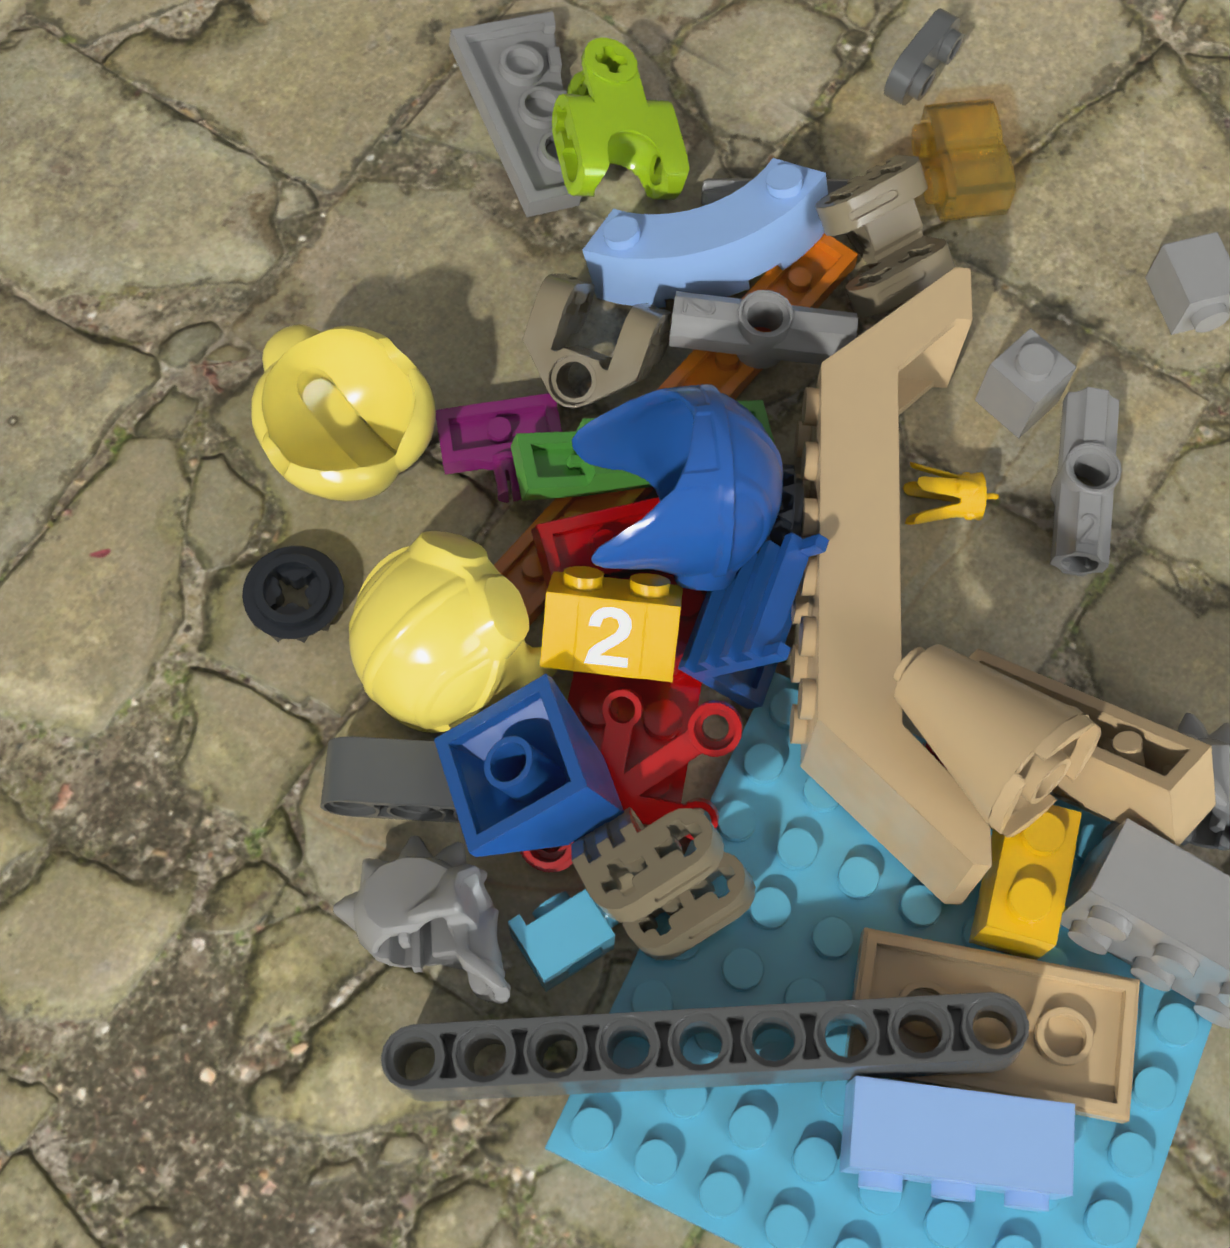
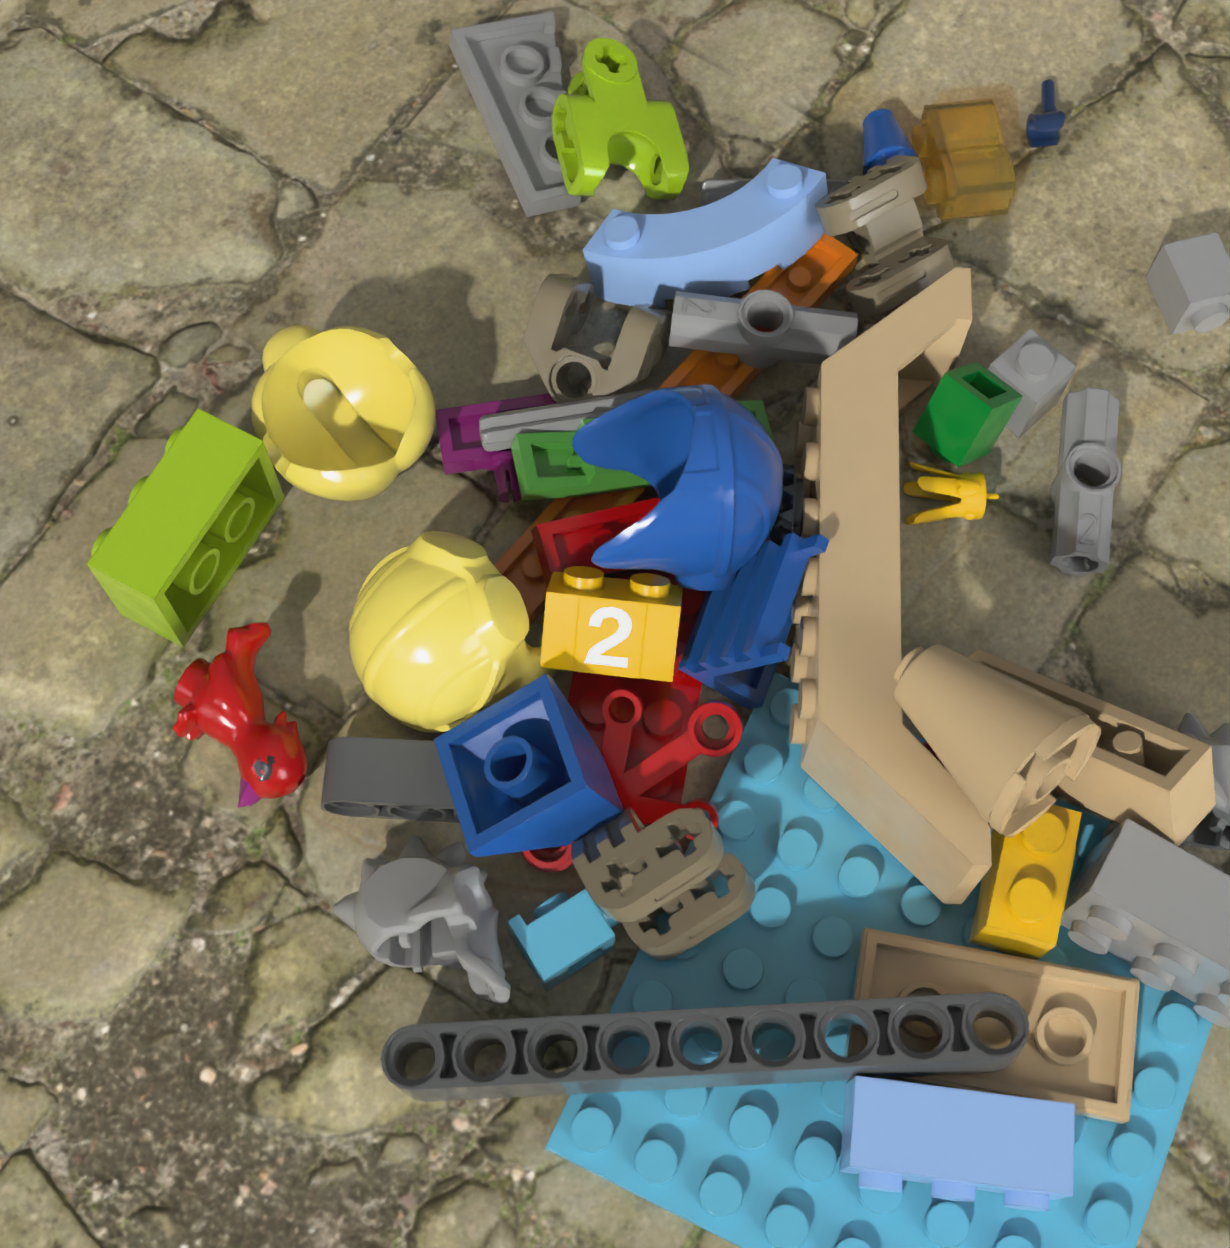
(187, 527): none -> lime brick
(229, 708): none -> red animal
(295, 567): black gear -> none
(500, 429): none -> light grey axle
(883, 139): none -> blue cone
(916, 66): dark grey plate -> none
(966, 414): none -> green brick
(1044, 126): none -> dark blue hand

